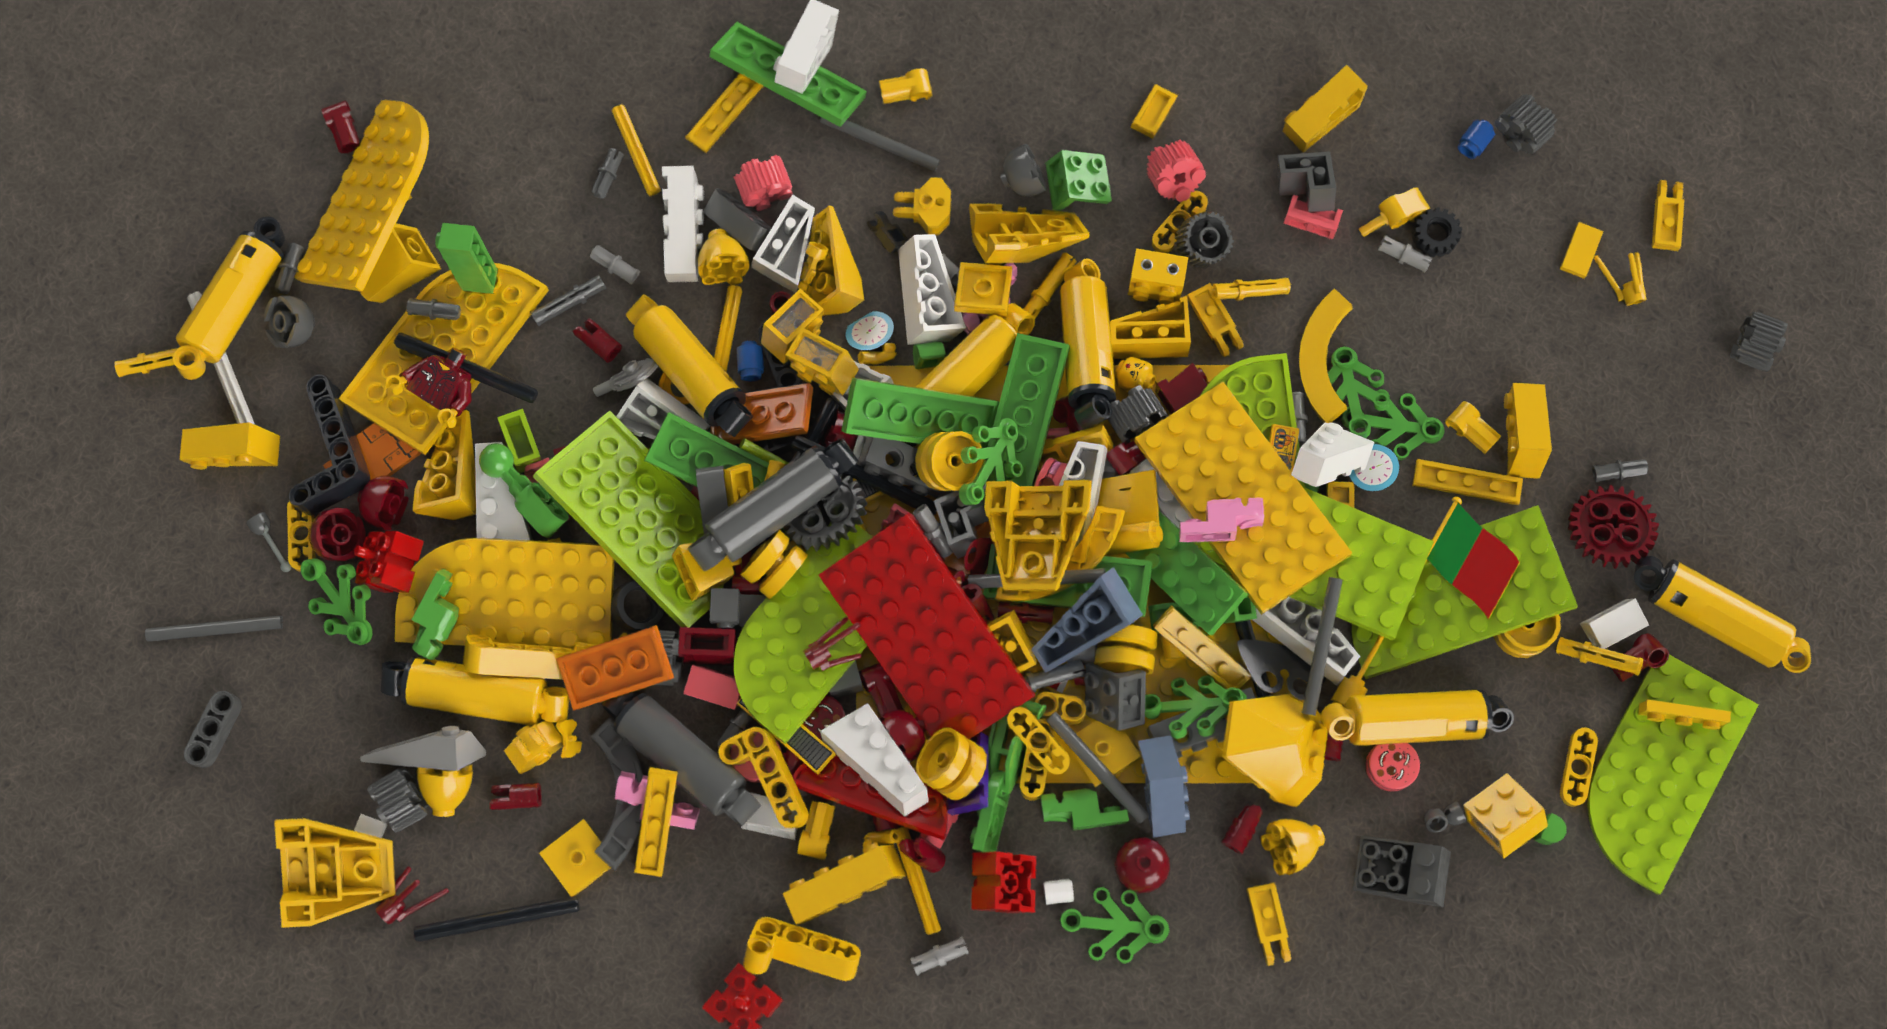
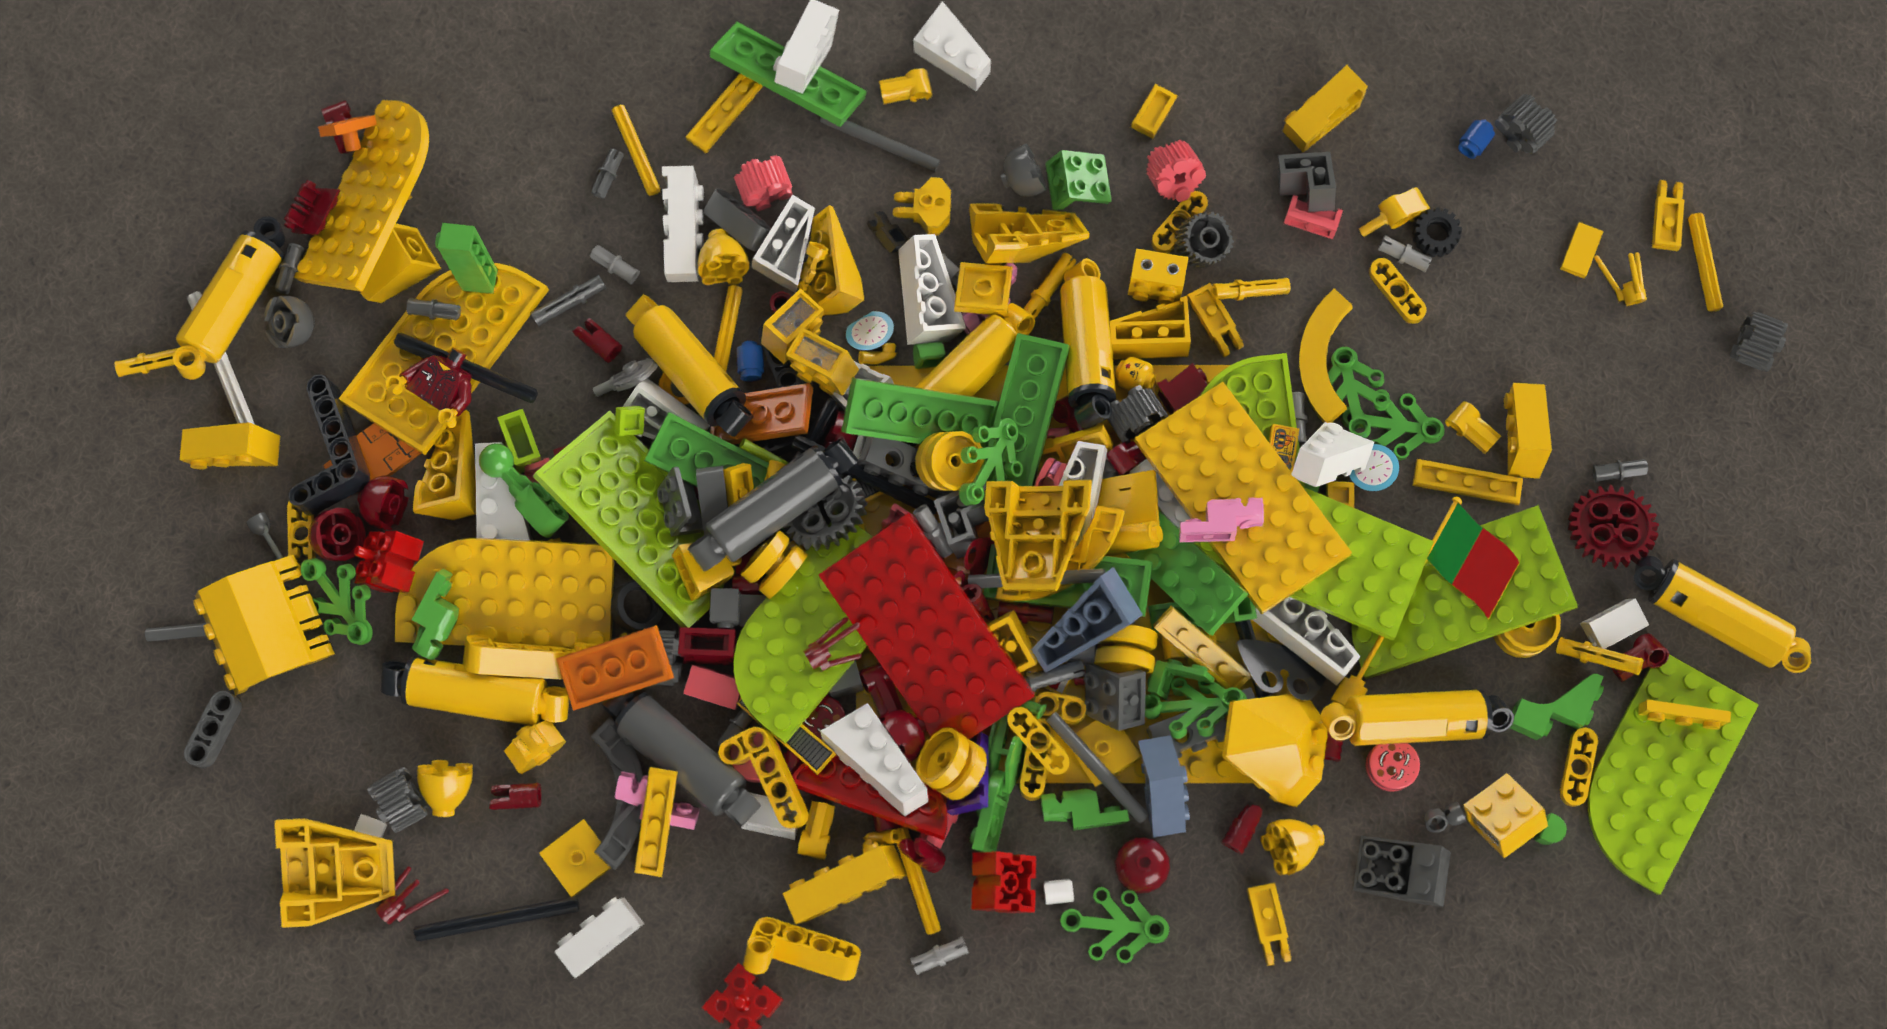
(259, 625): none -> yellow hinge
(316, 204): none -> dark red hinge
(348, 129): none -> orange tile
(438, 750): light grey wedge -> none
(570, 745): yellow piece -> none
(598, 936): none -> white wedge
(629, 420): none -> lime plate
(680, 505): none -> dark grey bracket
(952, 48): none -> white wedge
(1164, 673): none -> bright green bracket
(1322, 646): dark grey piece -> none
(1399, 280): none -> yellow beam
(1570, 709): none -> bright green arch
(1705, 262): none -> yellow axle

